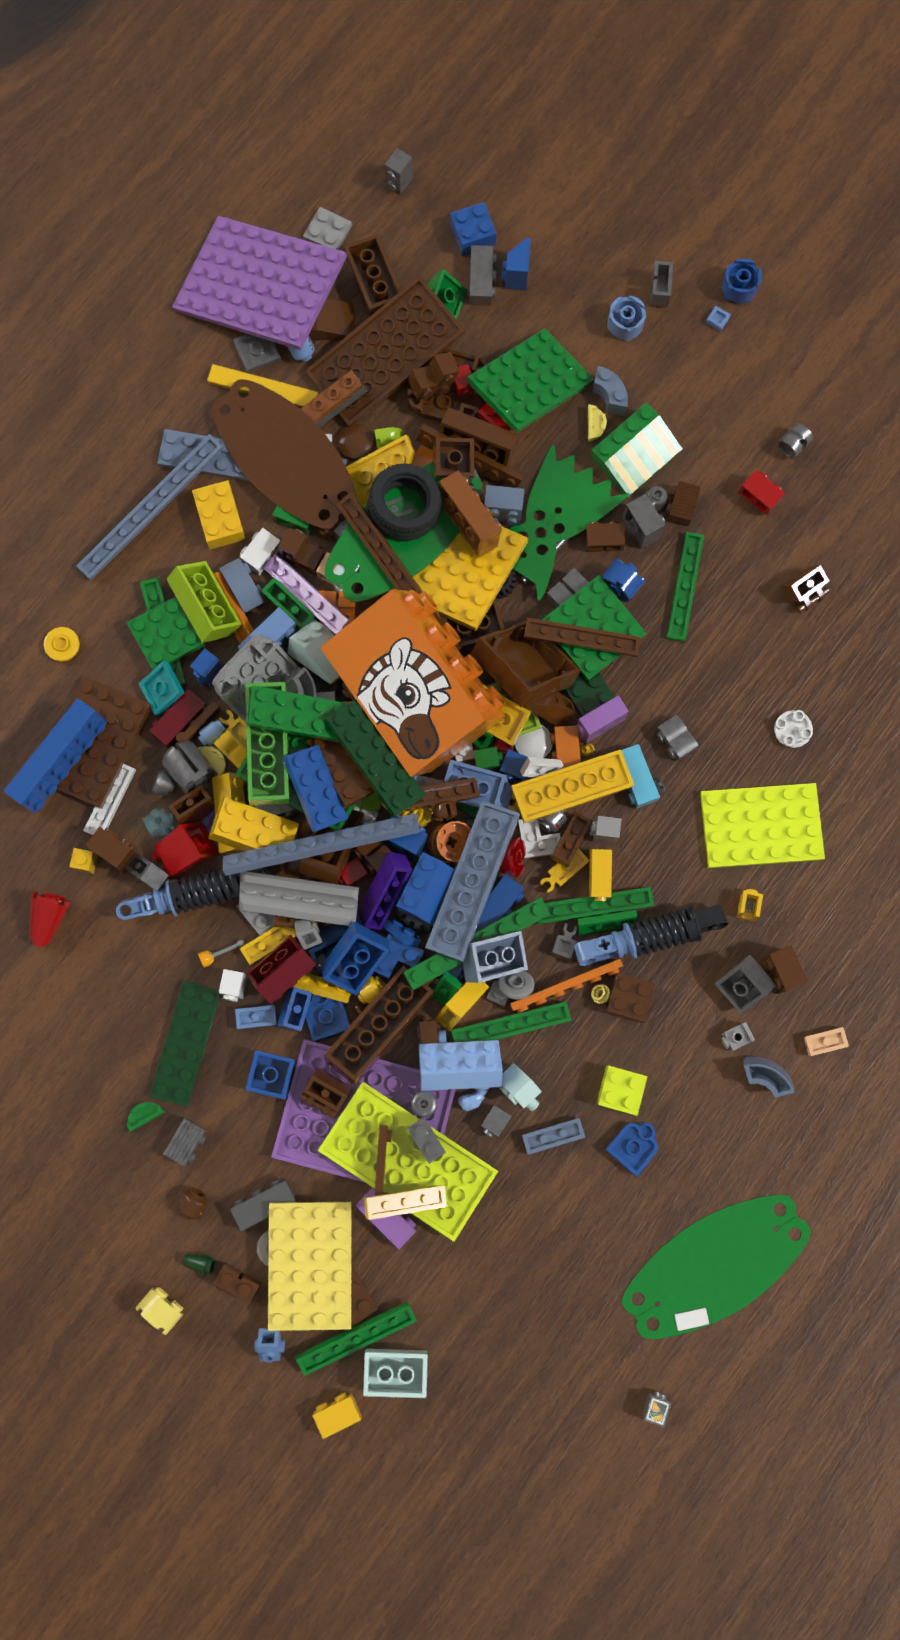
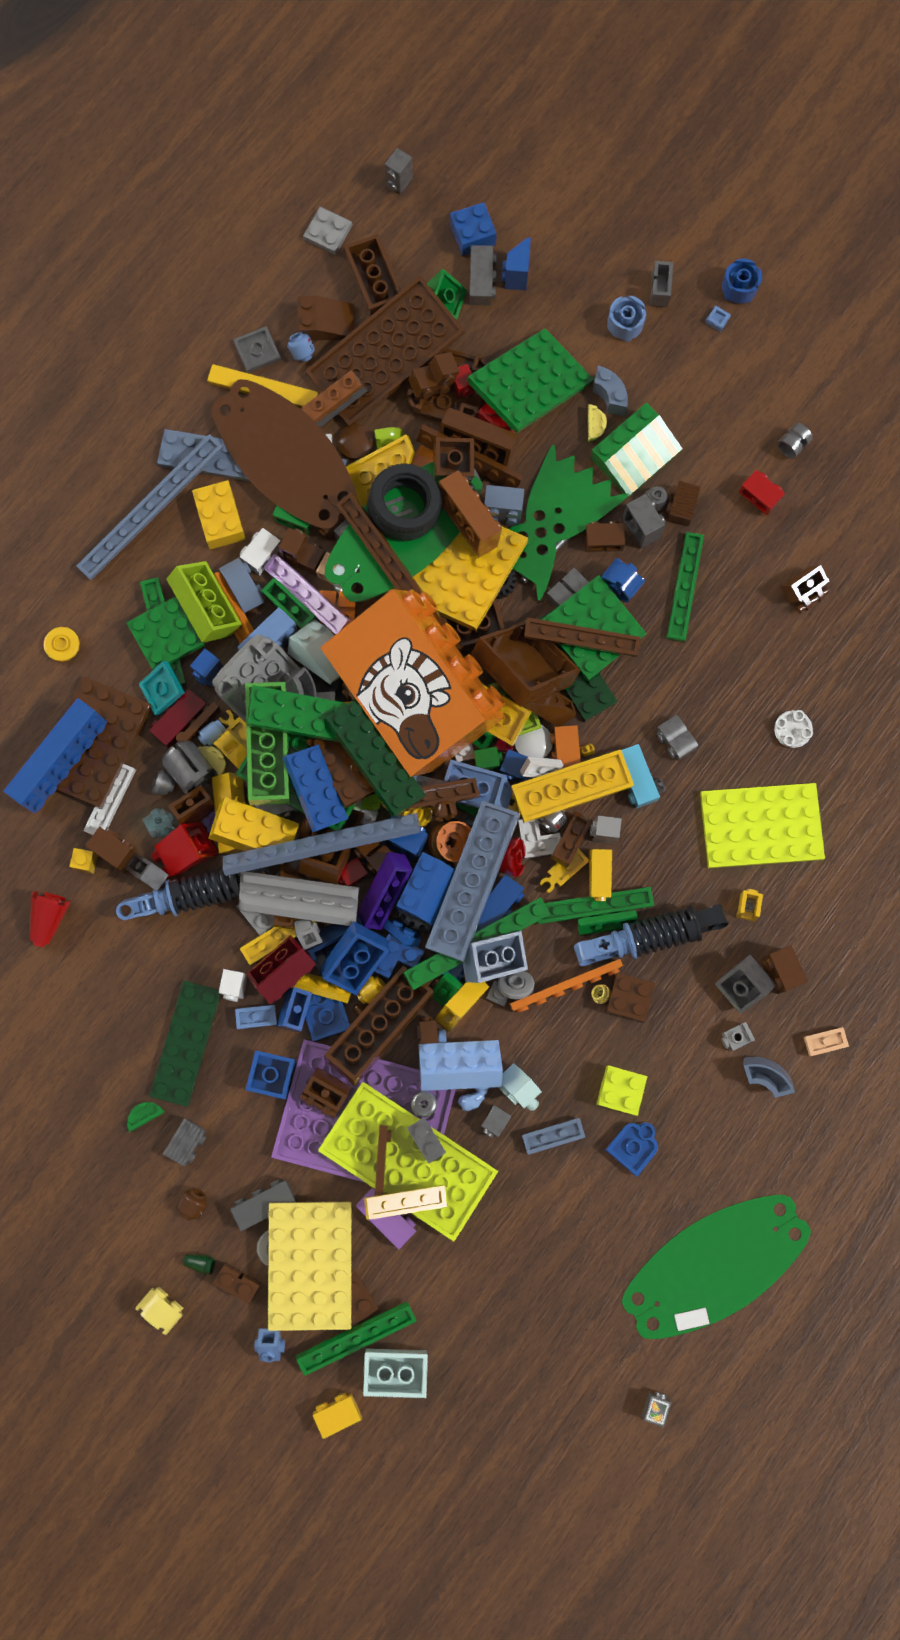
(207, 957): hinge -> none
(259, 282): medium lavender plate -> none
(514, 1024): green plate -> none
(564, 944): flat silver plate -> none
(602, 719): medium lavender brick -> none

